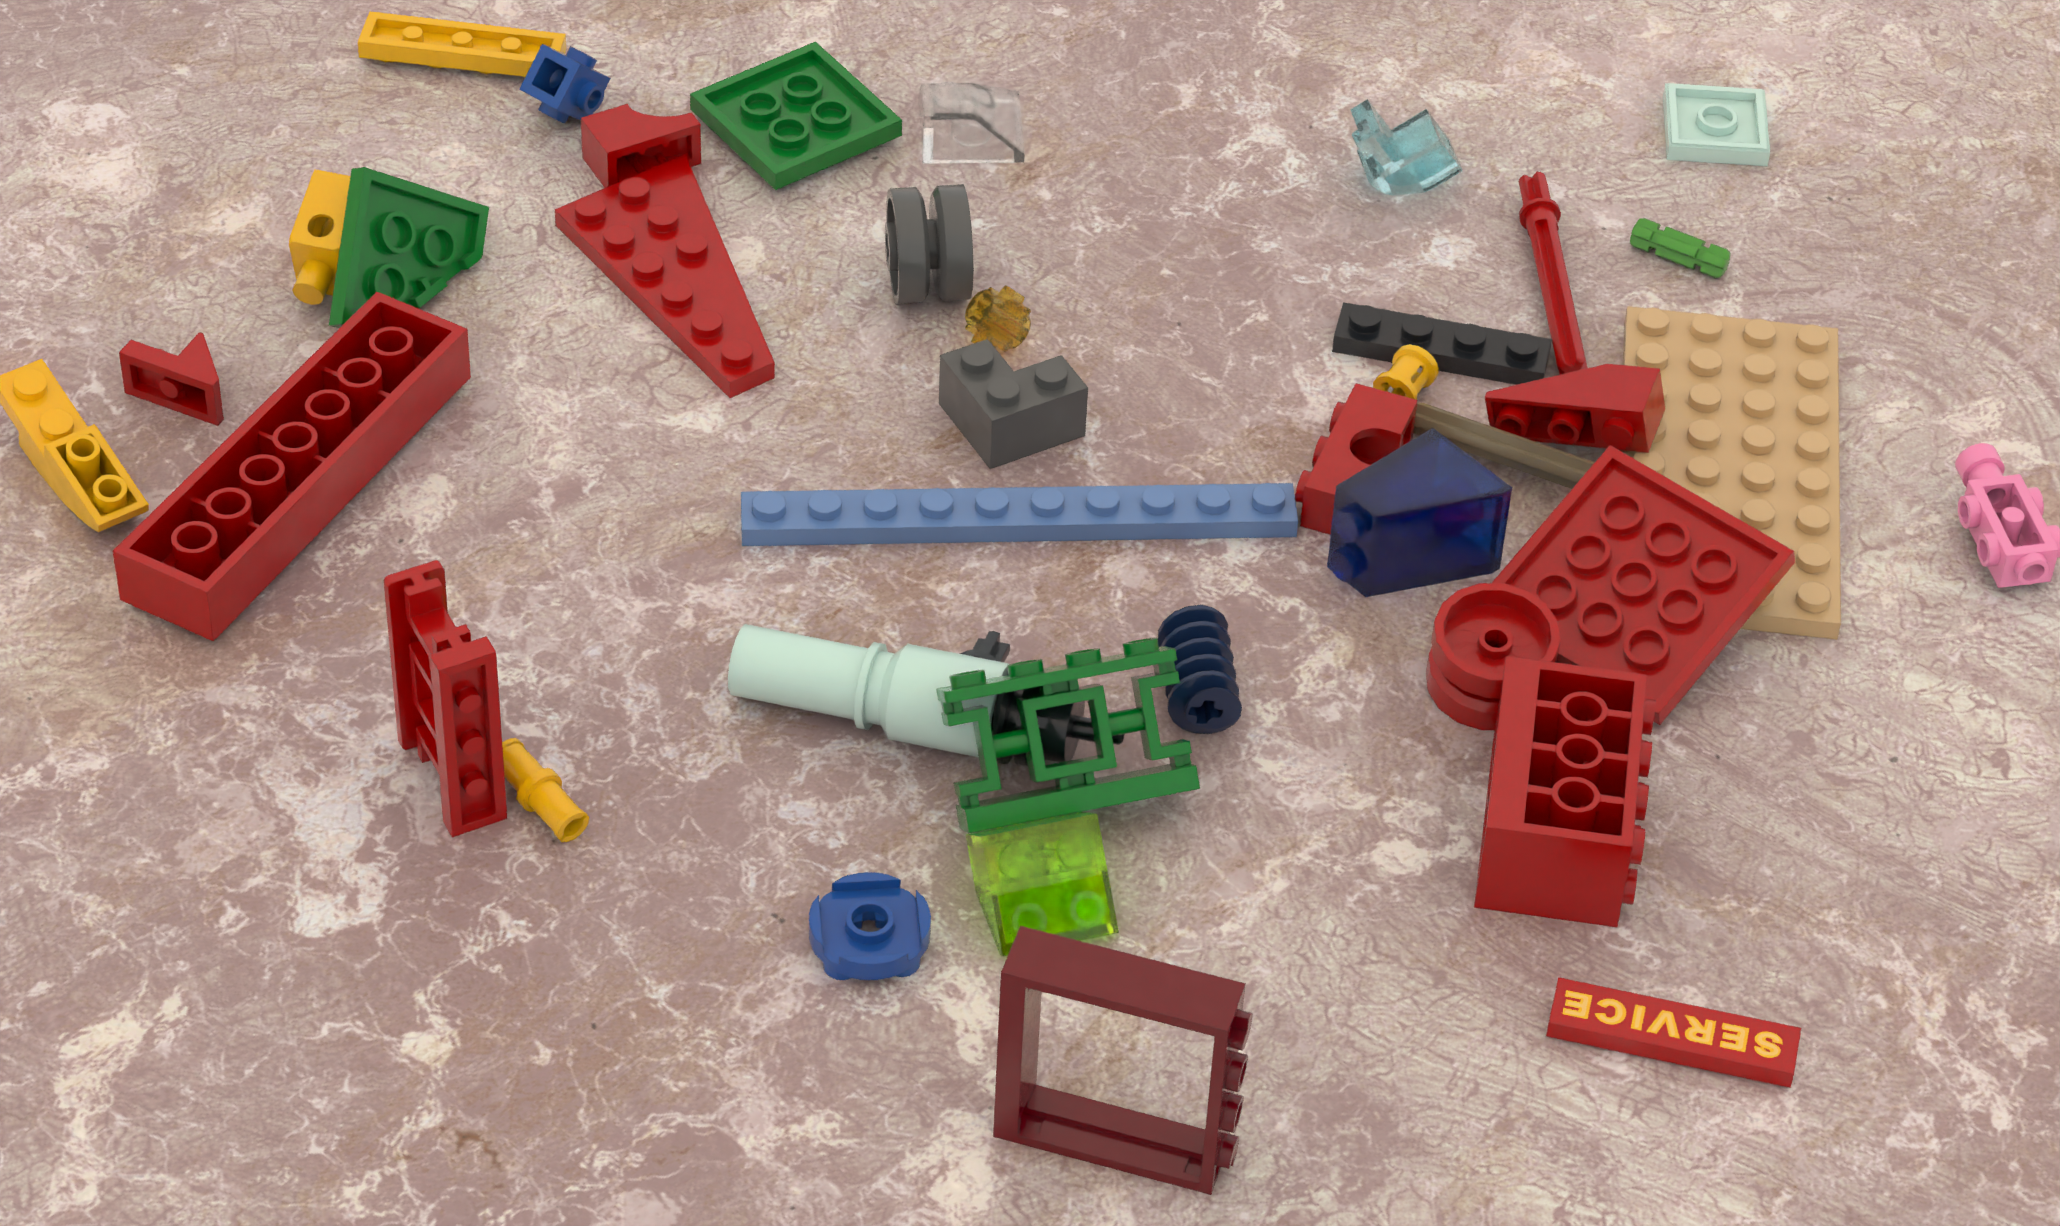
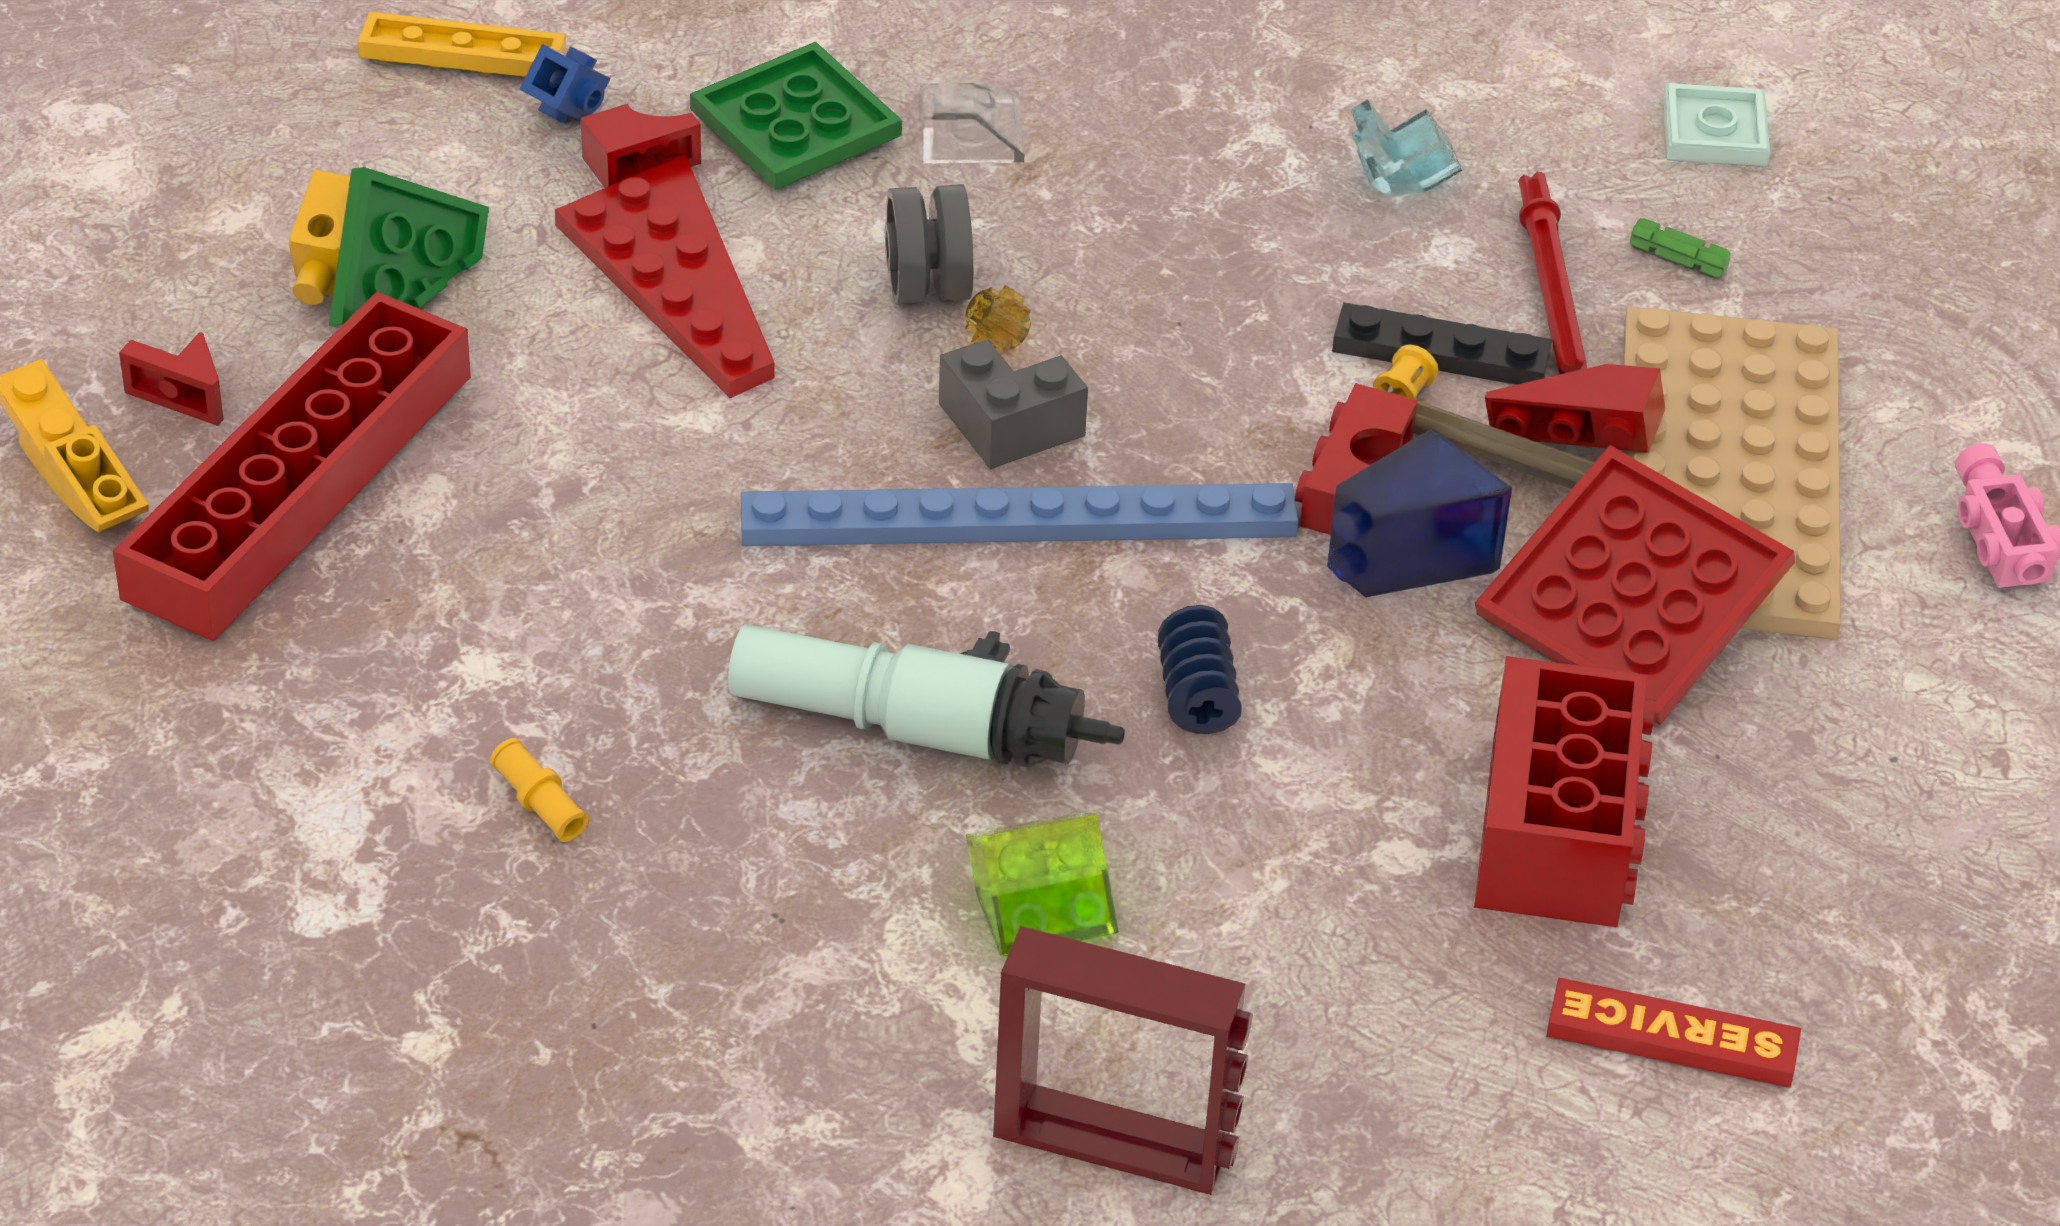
(446, 697): red fence -> none
(863, 954): blue plate -> none
(1074, 779): green fence -> none
(1471, 644): red wheel -> none

